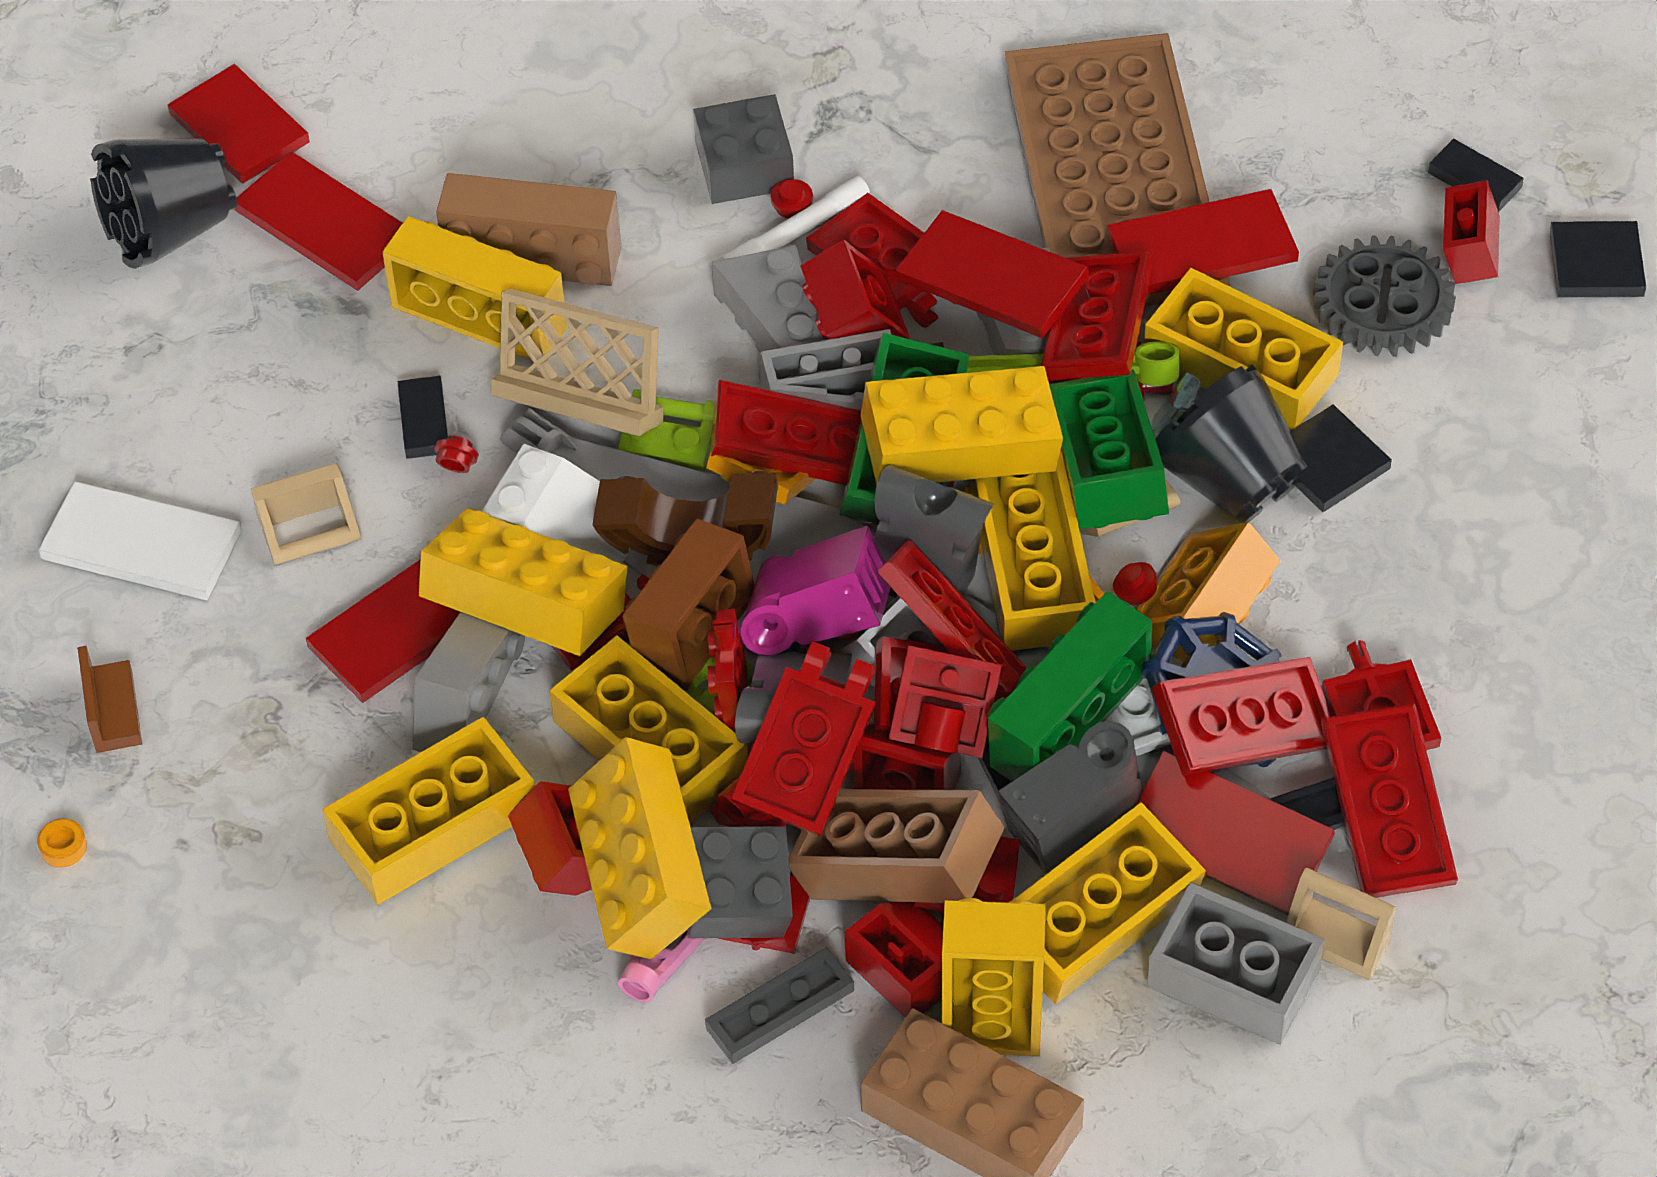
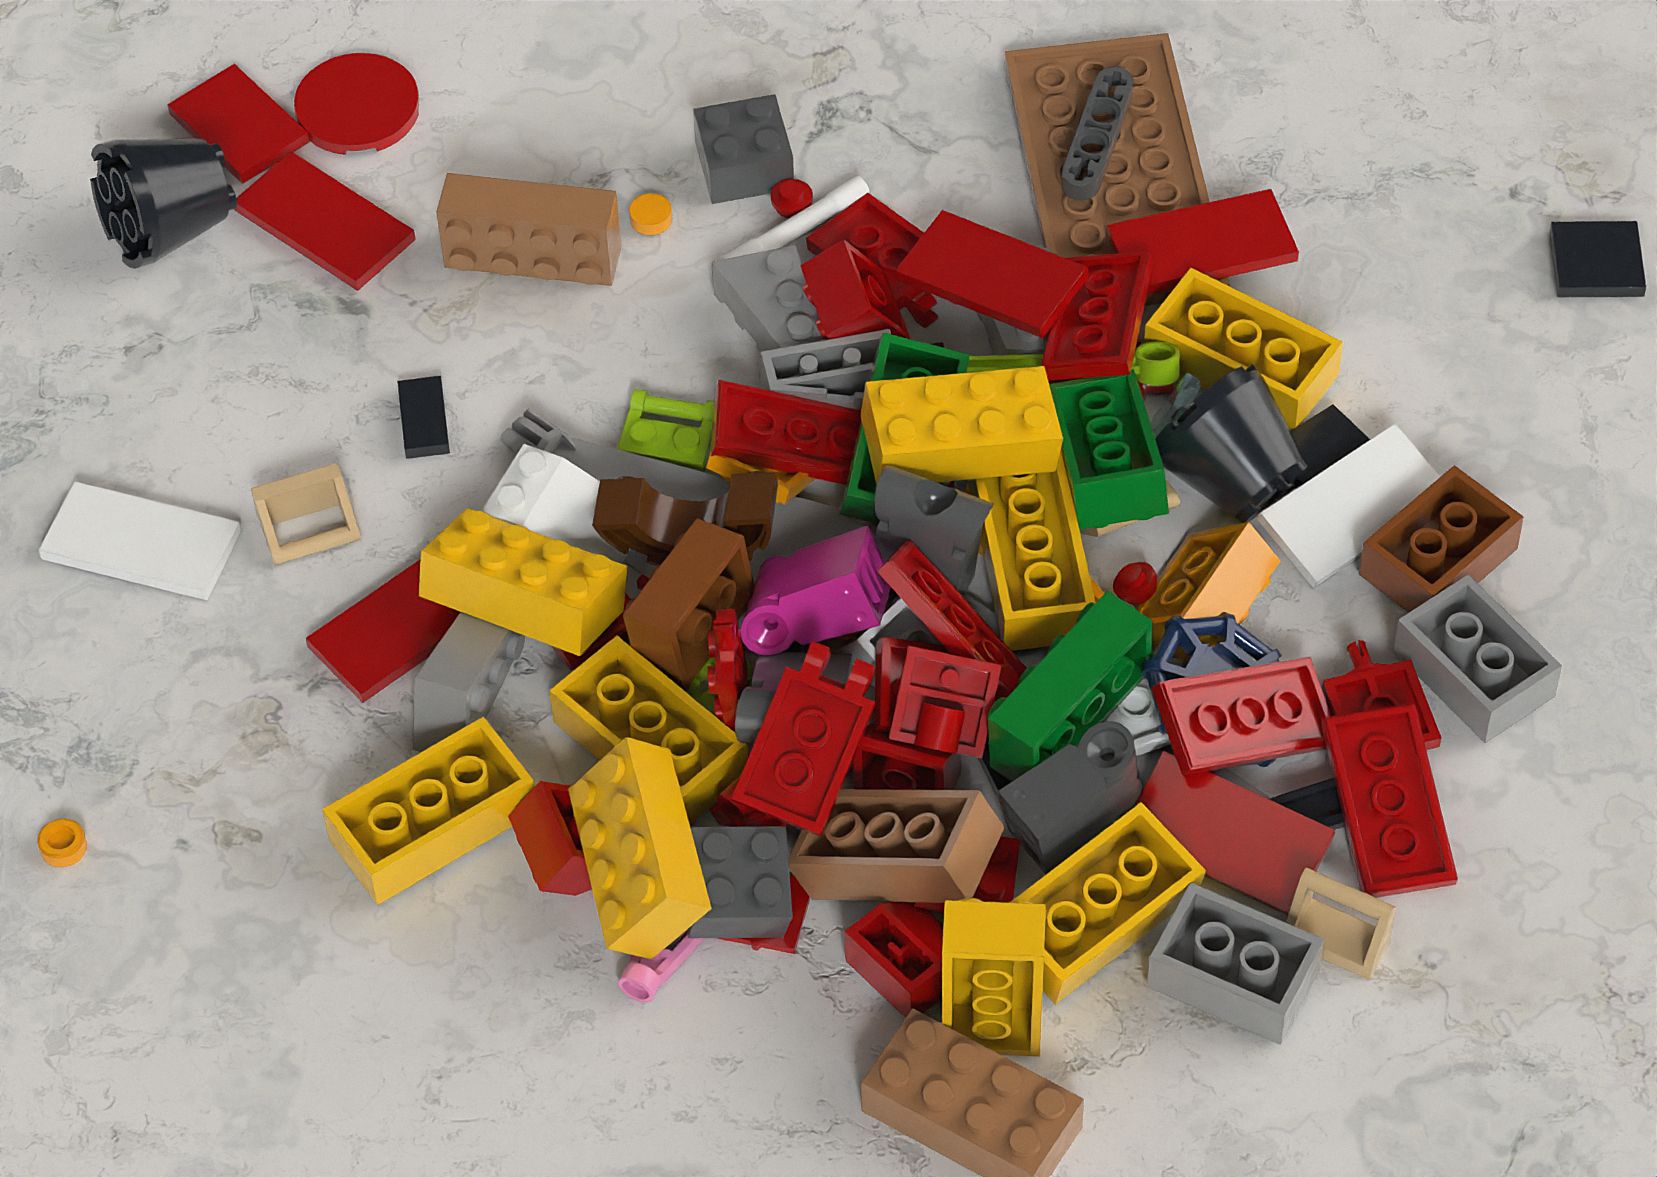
(110, 703): dark orange panel -> none
(357, 103): none -> red tile
(455, 454): red plate -> none
(462, 282): yellow brick -> none
(580, 397): tan fence -> none
(650, 214): none -> light orange tile
(779, 1005): dark grey plate -> none
(1095, 132): none -> dark grey beam
(1336, 511): none -> white tile
(1418, 296): dark grey gear -> none
(1439, 539): none -> dark orange brick
(1463, 165): black tile -> none
(1471, 232): red brick -> none
(1477, 658): none -> light grey brick

